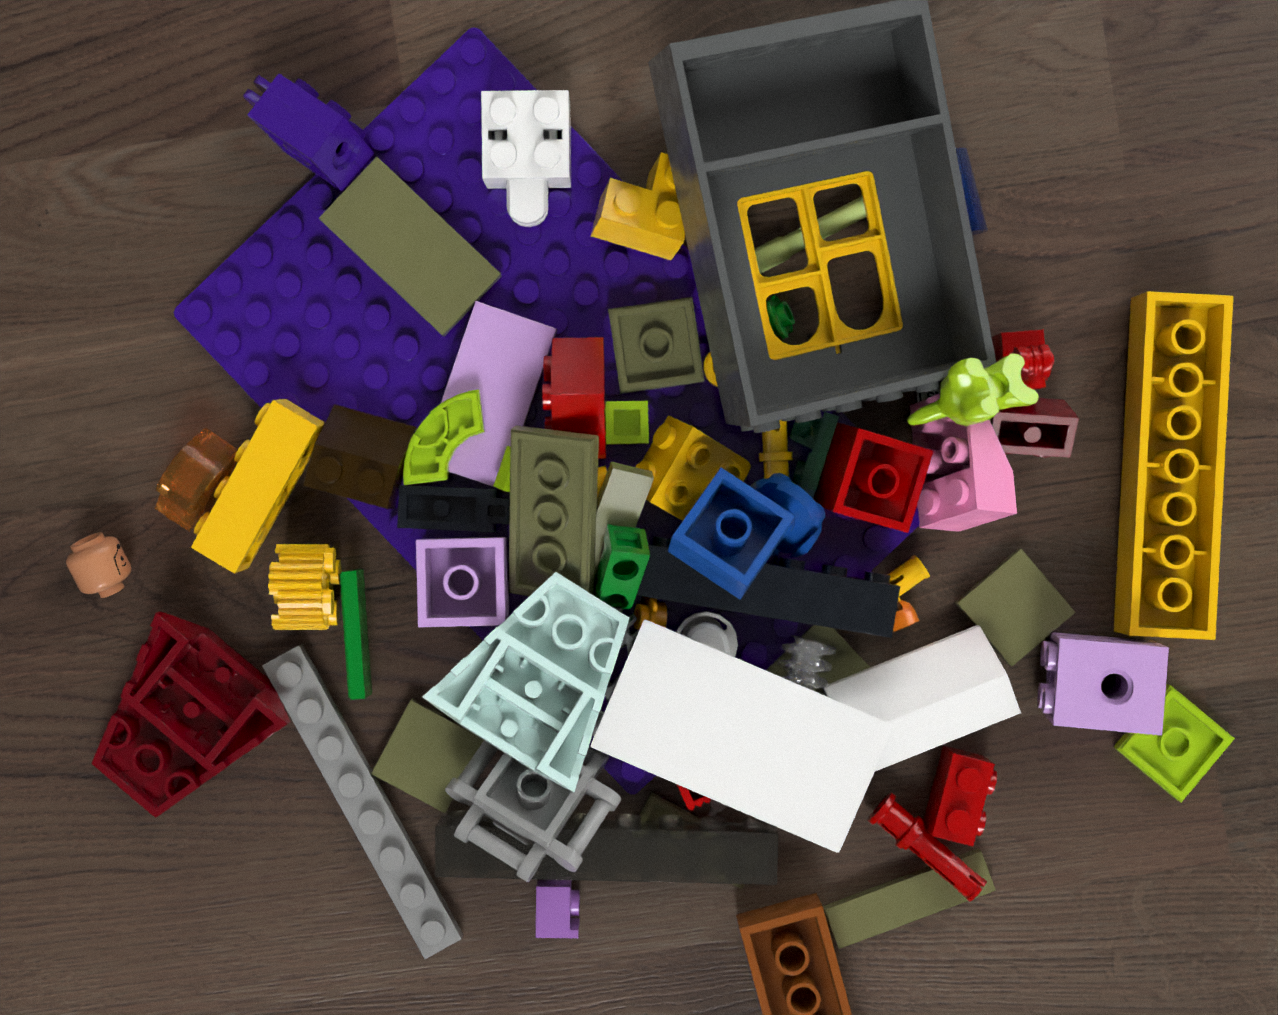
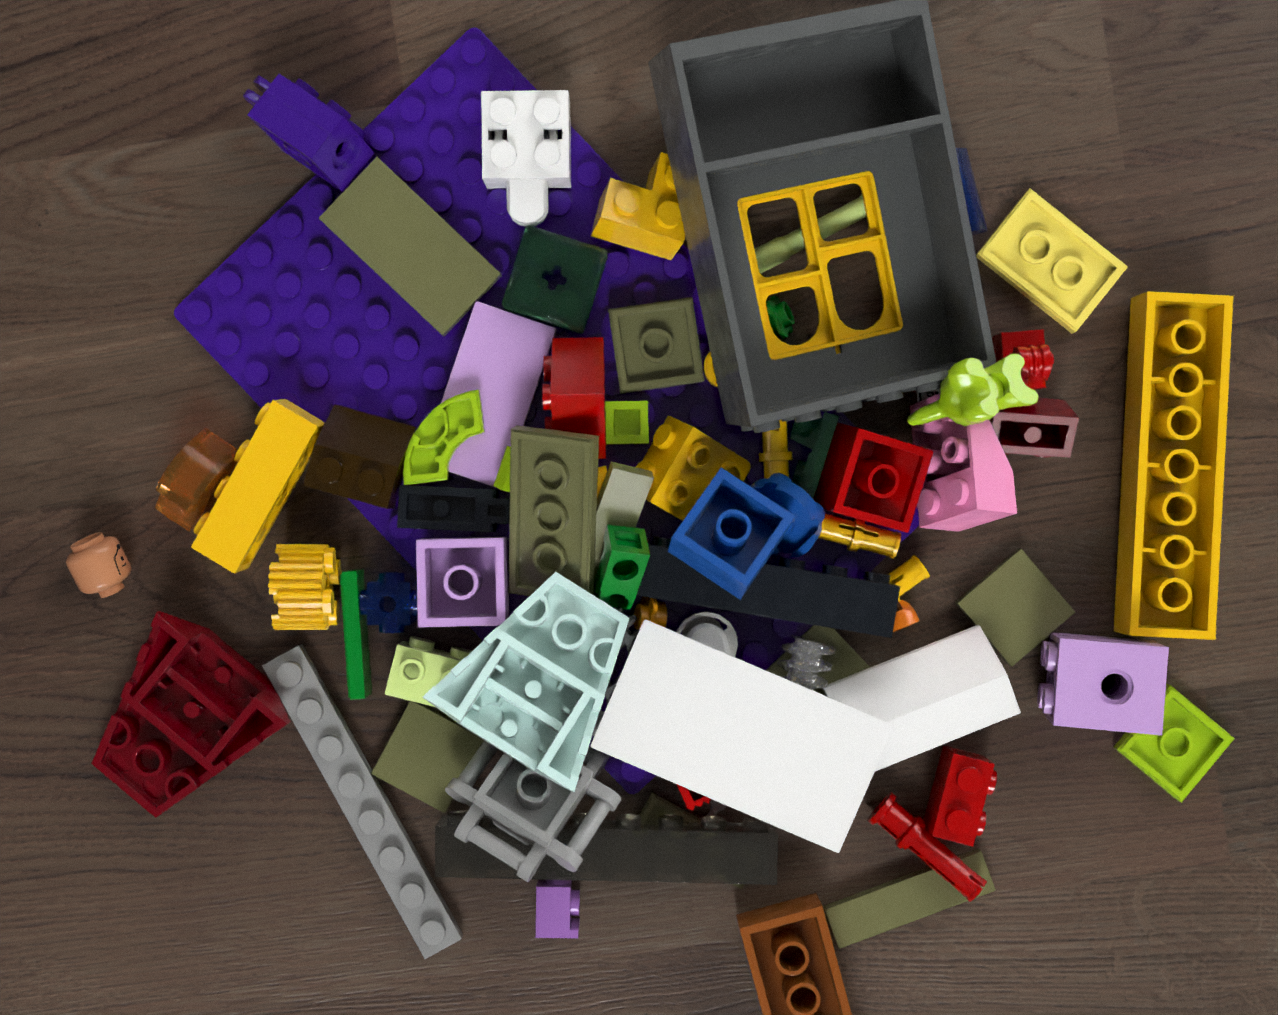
(404, 594): none -> clear blue brick
(419, 668): none -> yellowish green brick
(542, 254): none -> clear green brick
(860, 536): none -> yellow pin
(1051, 261): none -> light yellow tile

